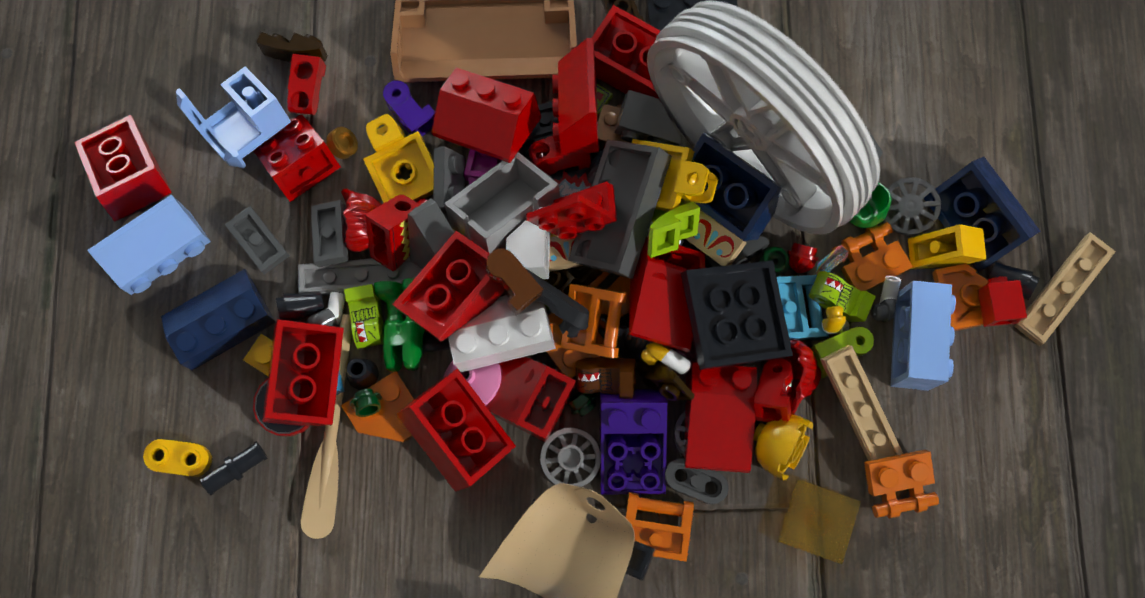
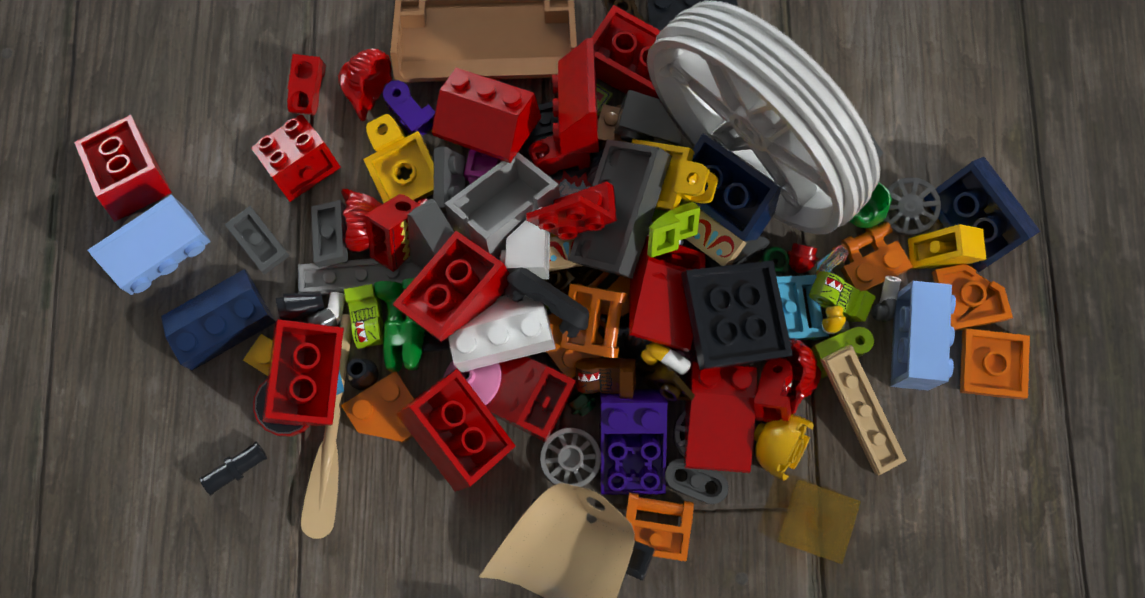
(176, 458): yellow plate -> none
(242, 123): light blue piece -> none
(280, 47): dark brown slope -> none
(342, 142): pearl gold tile -> none
(364, 79): none -> red hair
(366, 402): dark green plate -> none
(517, 281): reddish brown leg -> none
(900, 473): orange plate -> none
(995, 364): none -> orange plate
(1002, 302): red brick -> none
(1027, 279): black cone -> none
(1065, 288): tan tile -> none

